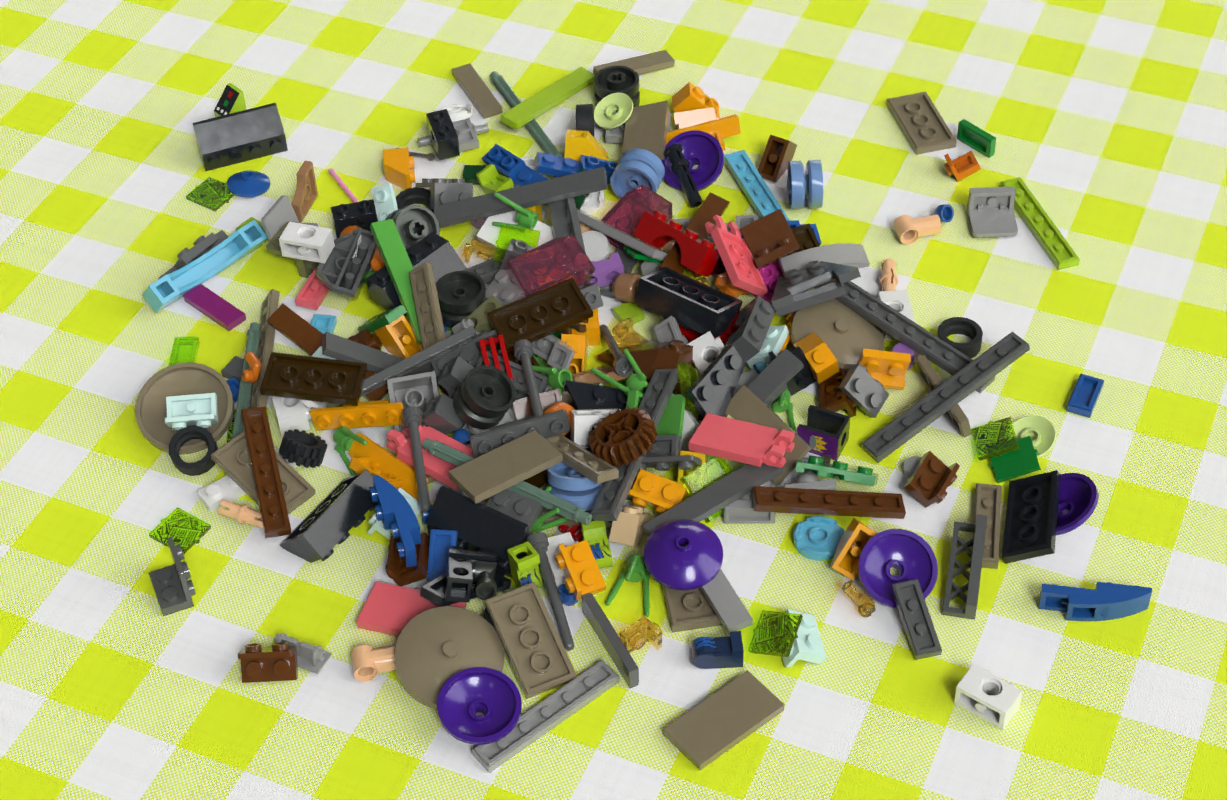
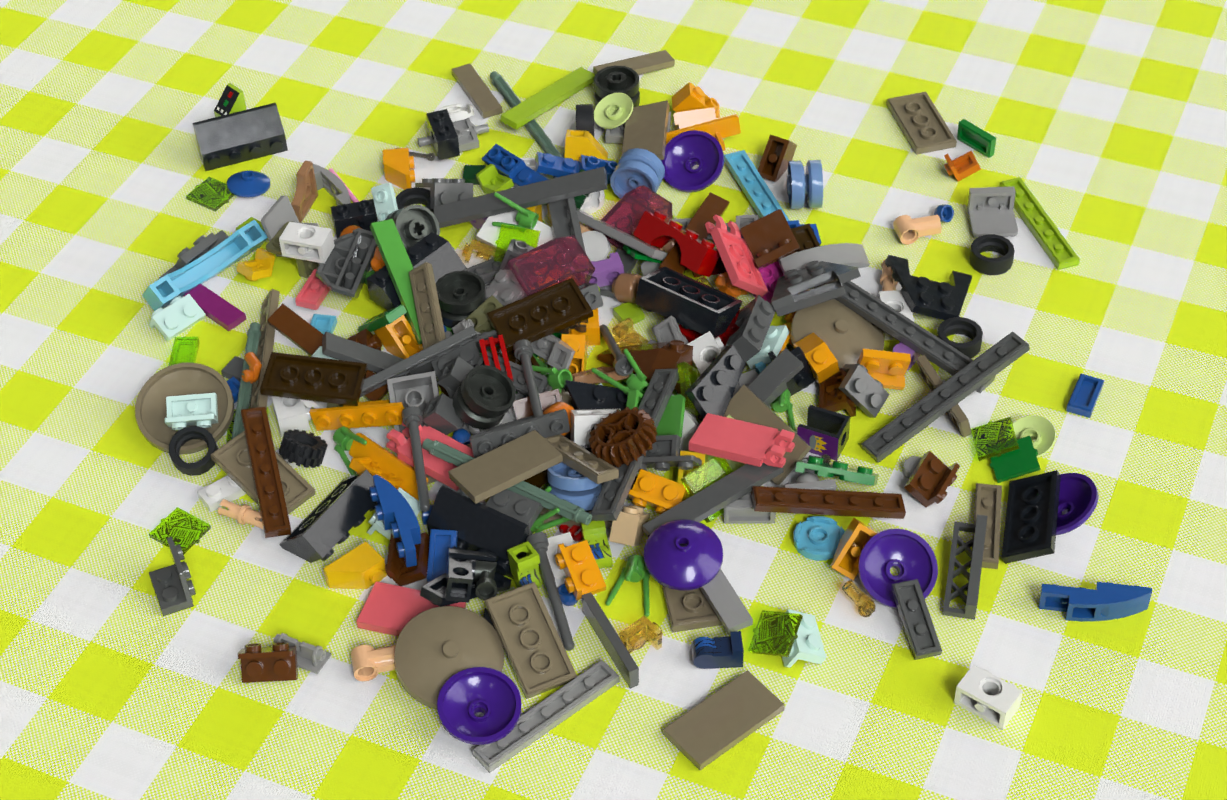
(177, 317): none -> light aqua bracket
(259, 267): none -> yellow bracket
(332, 184): none -> light grey slope
(356, 569): none -> yellow slope
(681, 167): black pin -> none
(928, 296): none -> black wing
(994, 243): none -> black tyre

